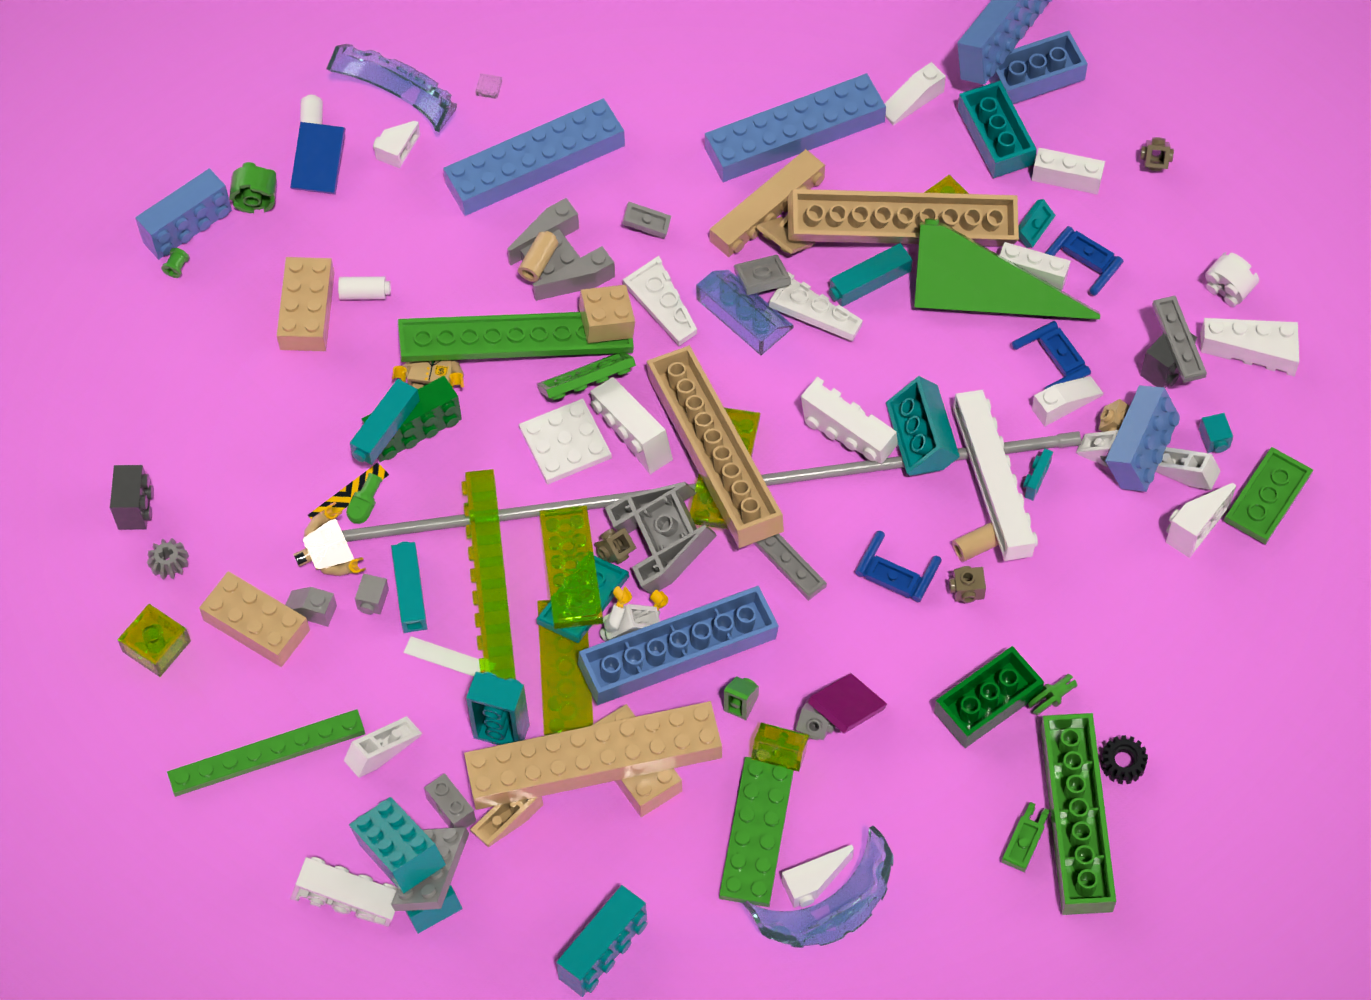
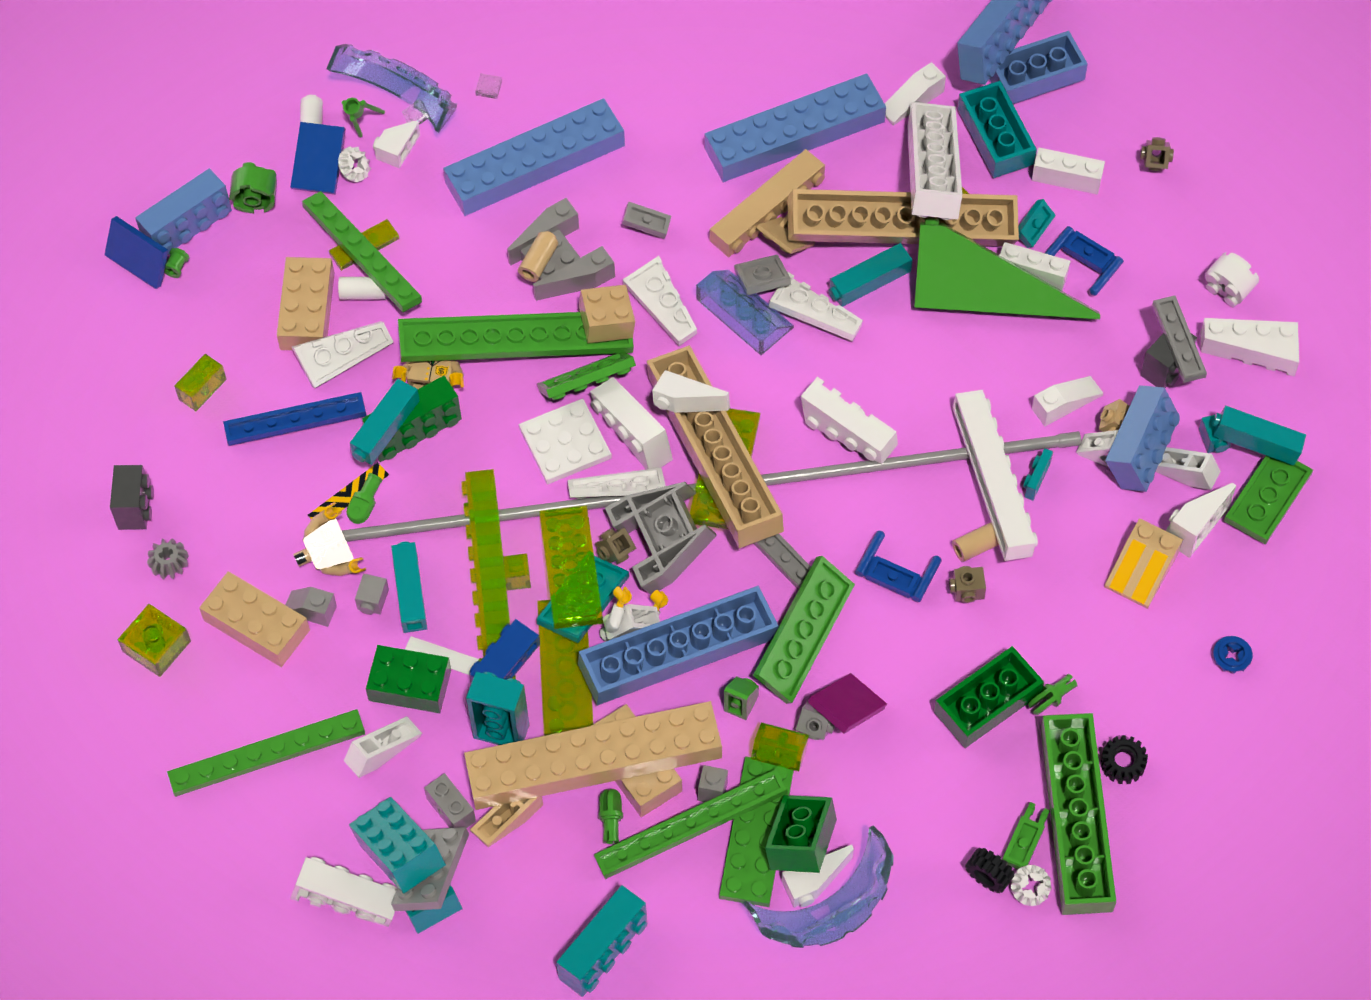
(136, 252): none -> blue tile
(200, 382): none -> clear neon green brick
(294, 418): none -> blue plate
(336, 353): none -> white wing
(346, 162): none -> white gear
(355, 109): none -> bright green plant
(362, 251): none -> bright green plate
(378, 236): none -> clear neon green tile
(408, 679): none -> green brick
(416, 112): none -> clear tile
(509, 652): none -> blue brick
(517, 571): none -> clear neon green brick
(610, 815): none -> bright green arm
(616, 484): none -> white wing
(687, 395): none -> white slope
(690, 824): none -> bright green plate
(712, 783): none -> light grey brick
(801, 833): none -> green brick
(804, 630): none -> bright green plate
(922, 427): teal slope -> none
(934, 161): none -> white brick
(989, 870): none -> black tyre
(1020, 881): none -> white gear
(1059, 349): blue plate -> none
(1144, 563): none -> slope
(1234, 645): none -> blue gear
(1258, 435): none -> teal brick

